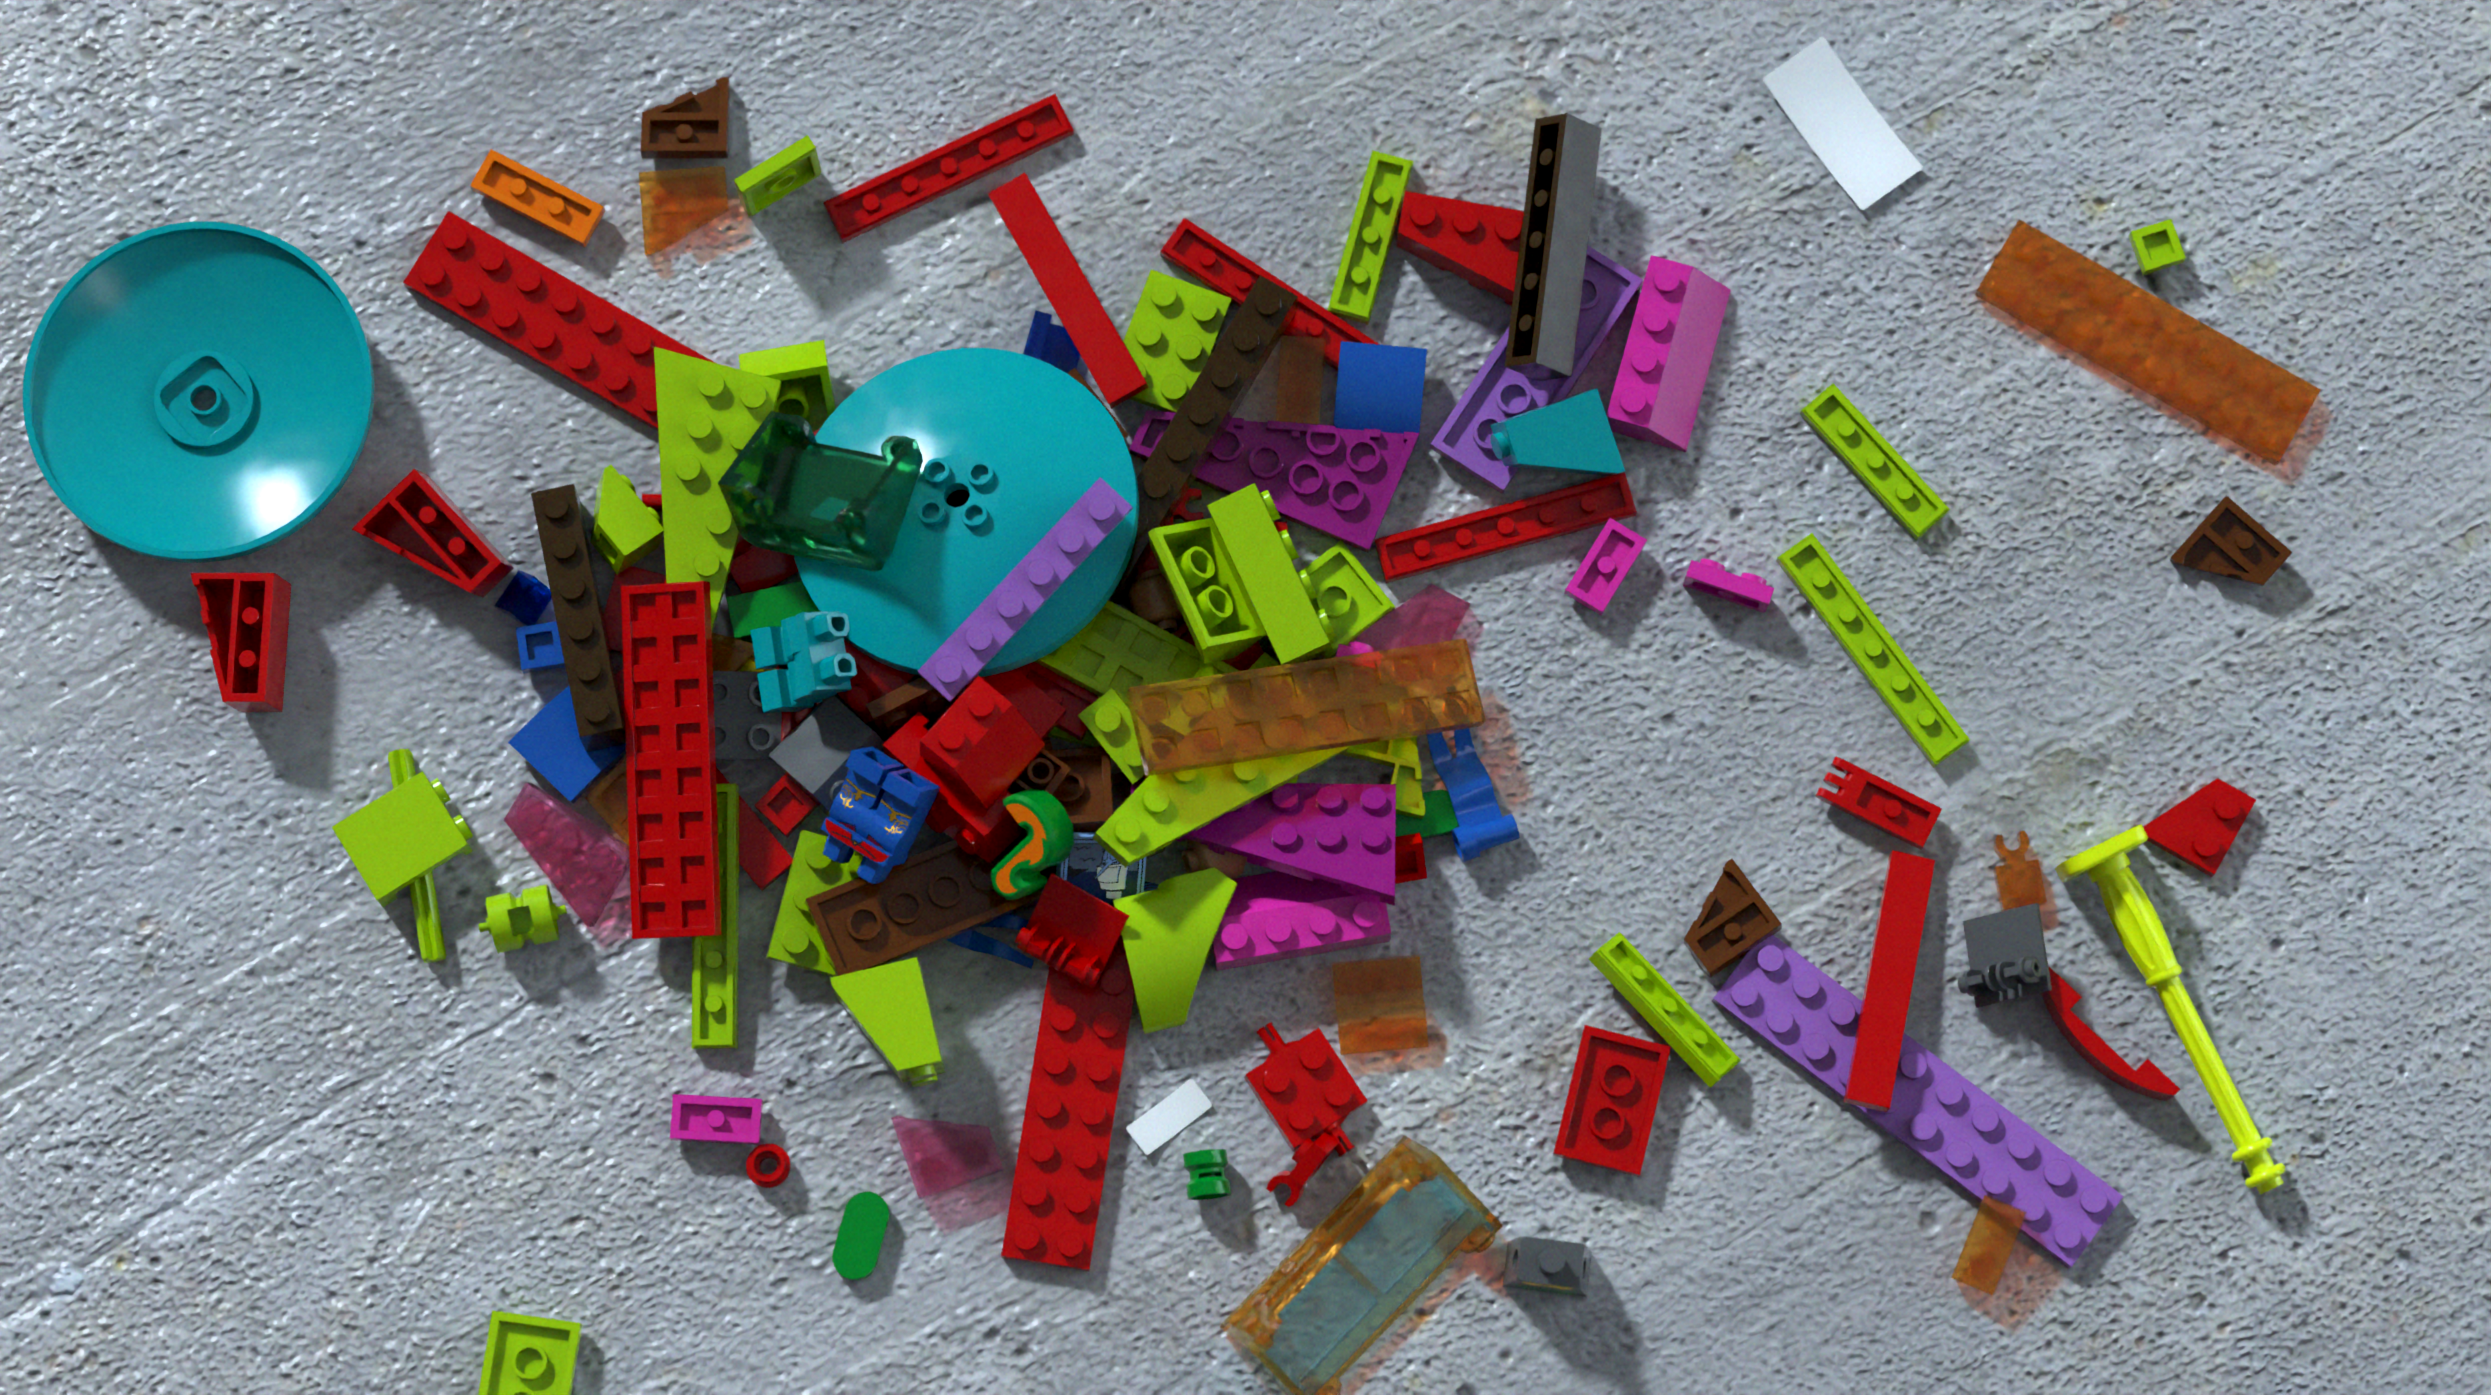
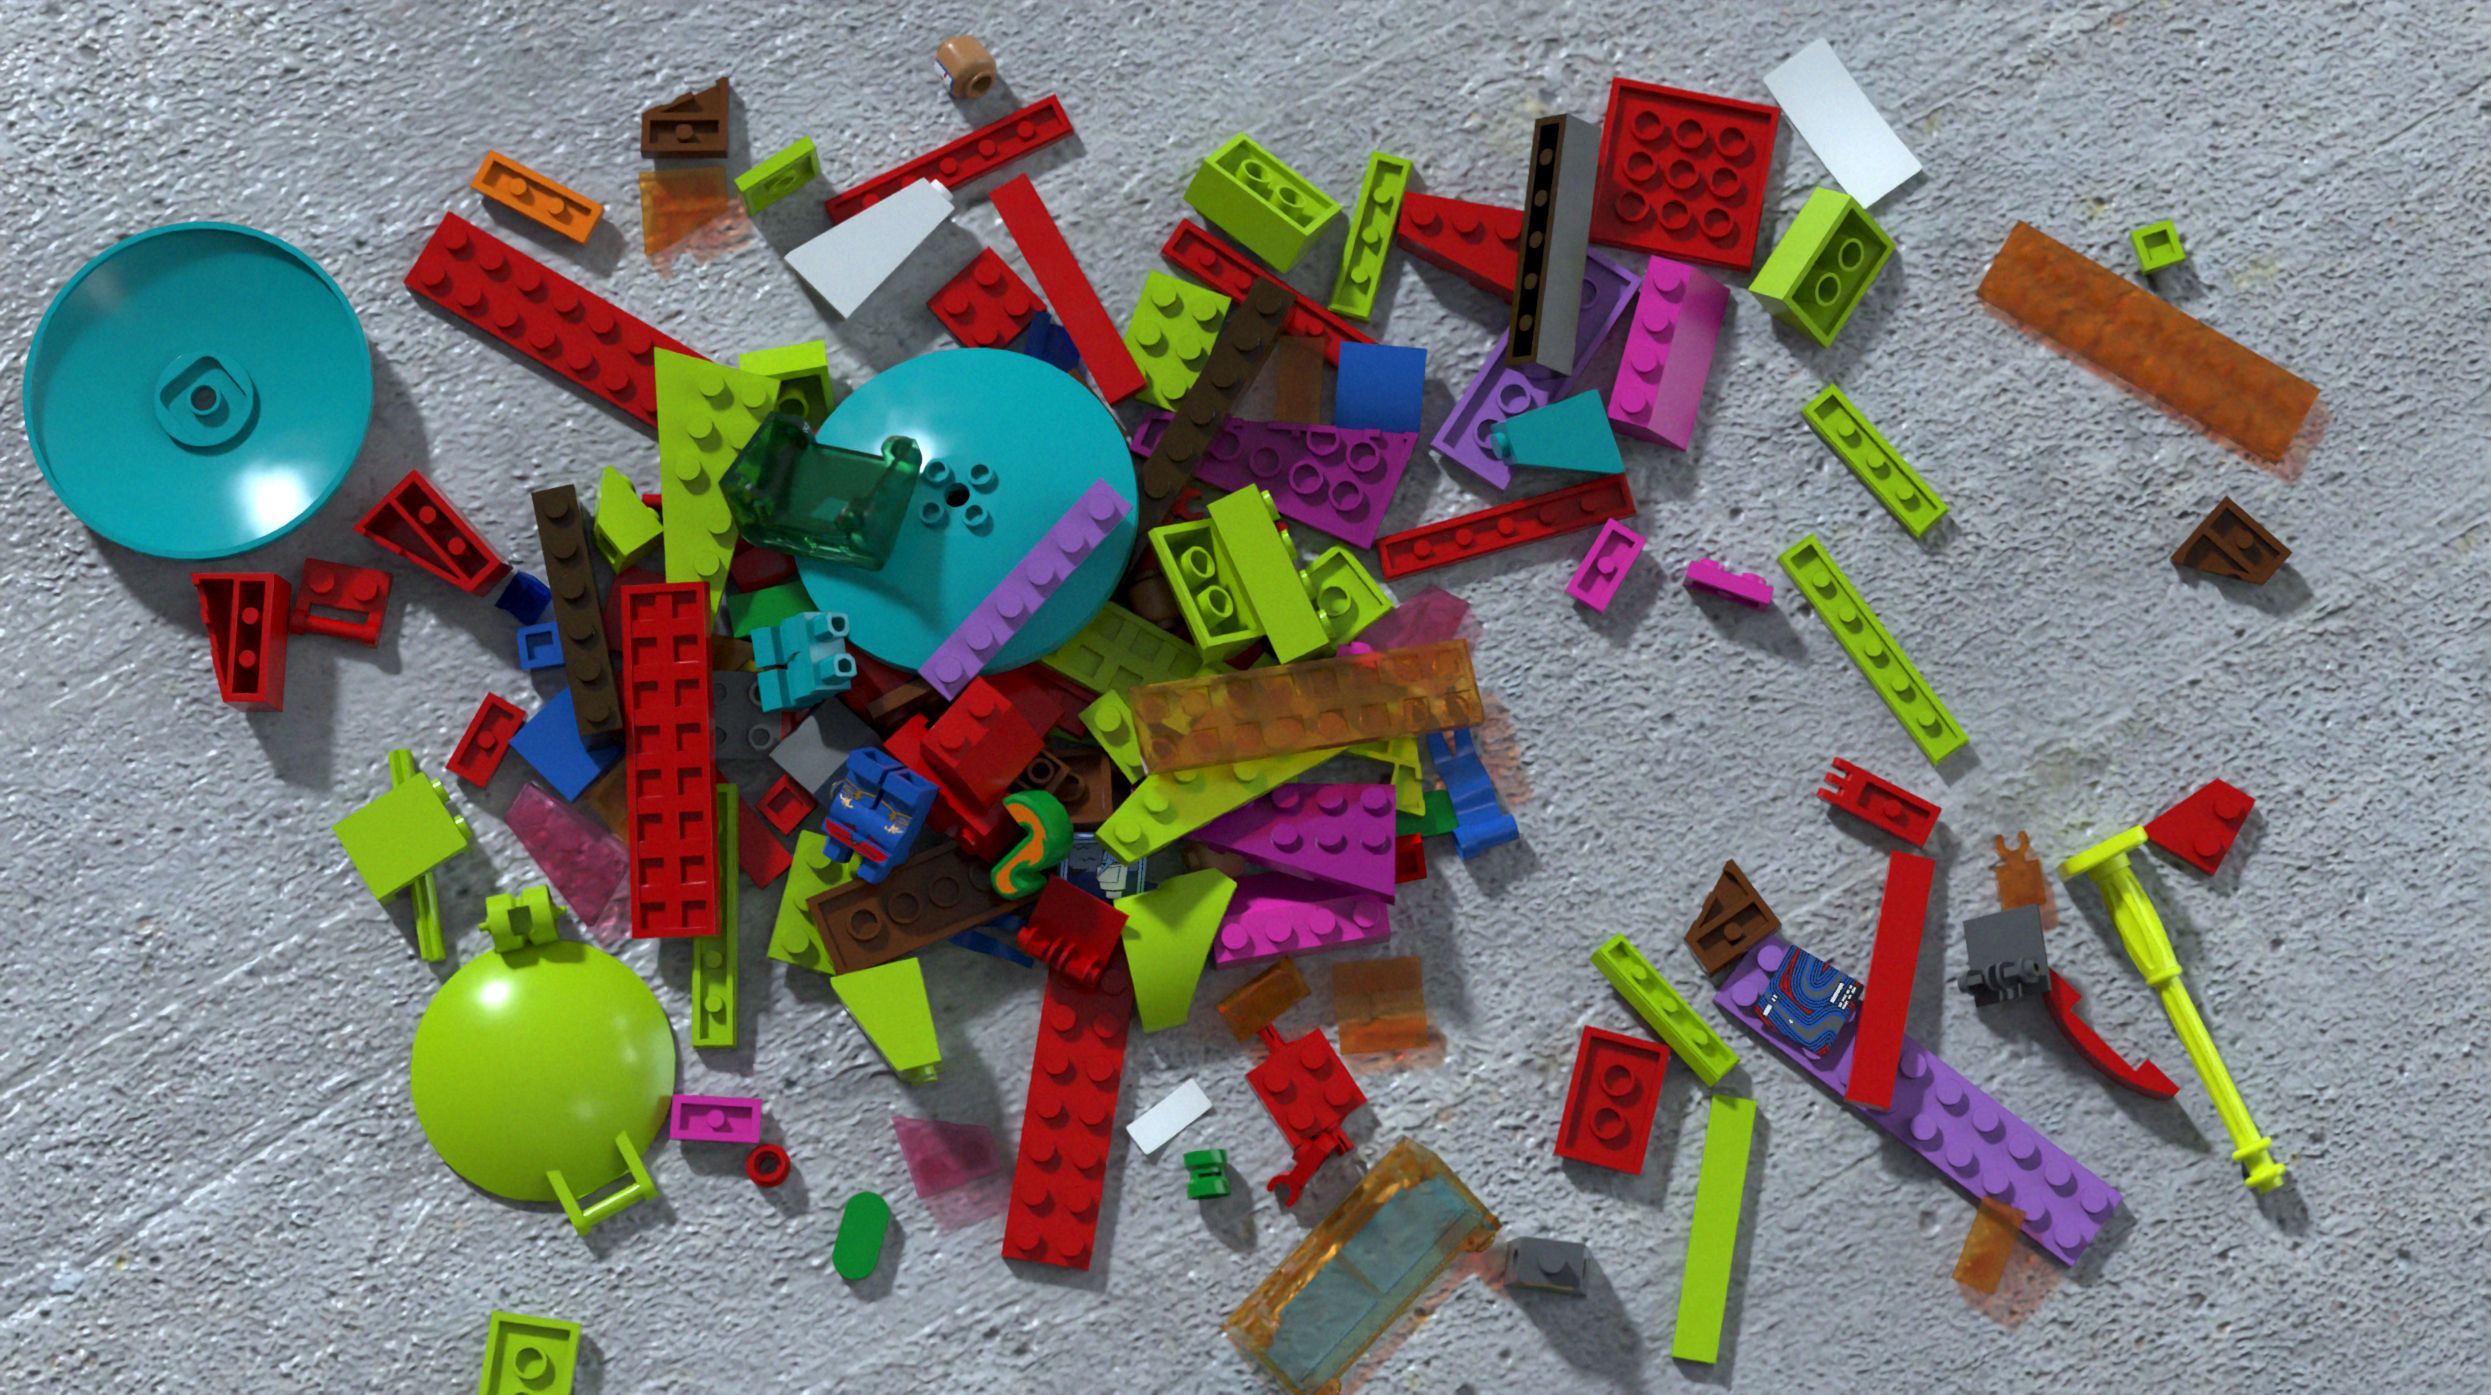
(343, 589): none -> red plate
(486, 741): none -> red plate
(546, 1076): none -> lime dish
(862, 252): none -> white slope
(965, 67): none -> medium nougat head
(986, 304): none -> red plate
(1261, 202): none -> lime slope
(1263, 999): none -> clear orange plate
(1682, 174): none -> red tile
(1713, 1229): none -> lime tile
(1808, 1000): none -> sticker
(1822, 266): none -> lime slope

